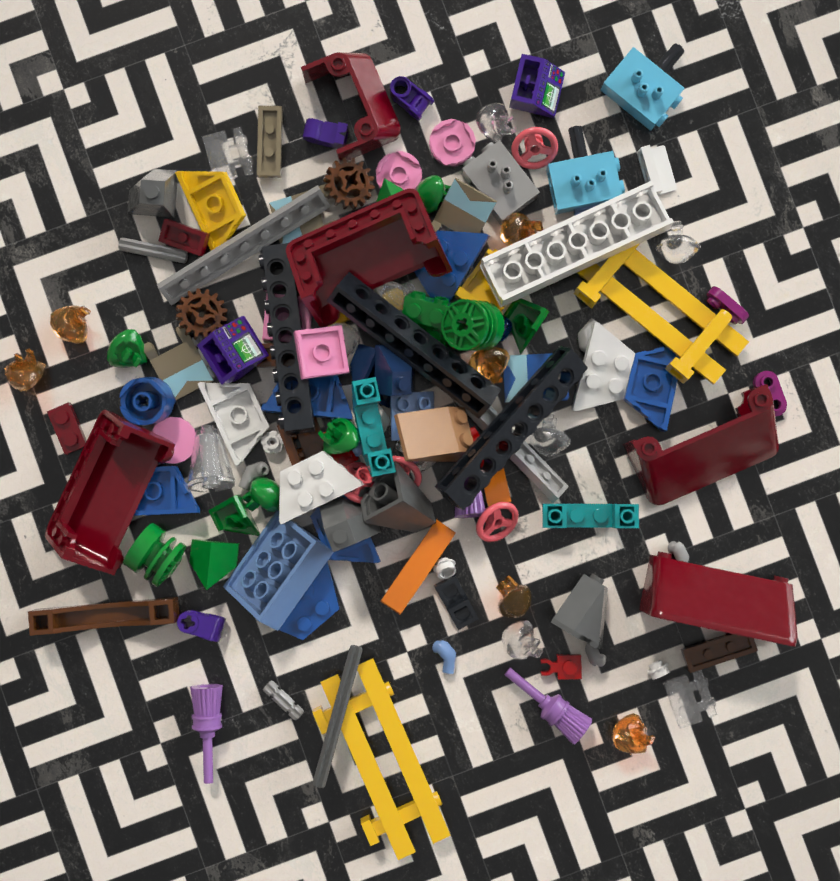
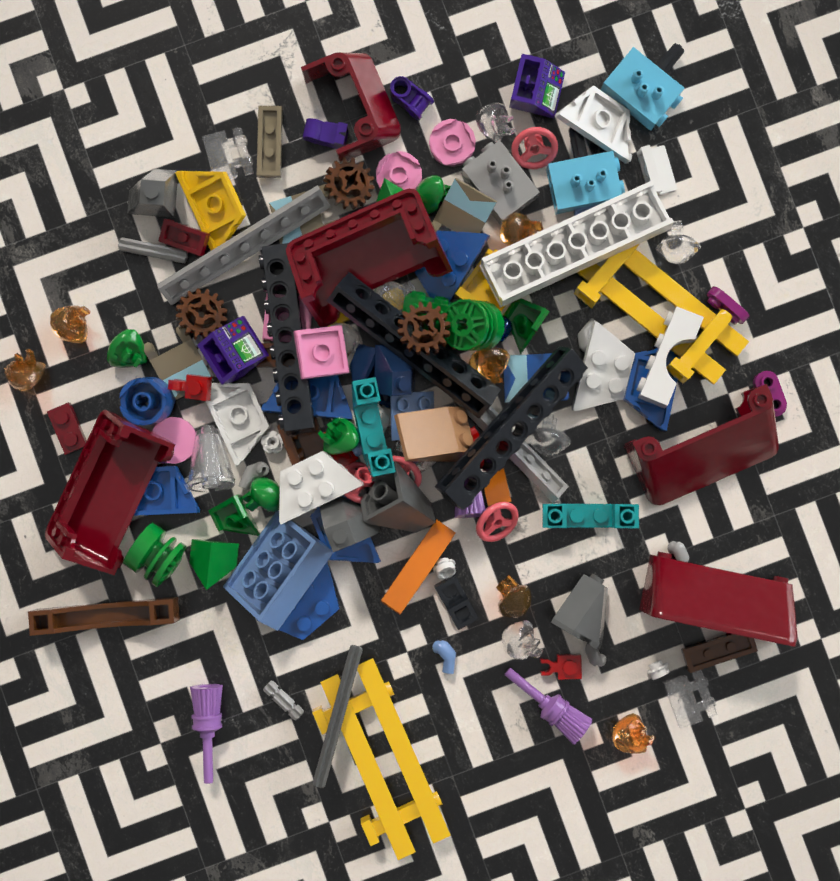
(195, 386): none -> red plate
(206, 625): dark purple piece -> none
(429, 320): none -> reddish brown gear
(600, 121): none -> white wing
(681, 329): none -> white arch

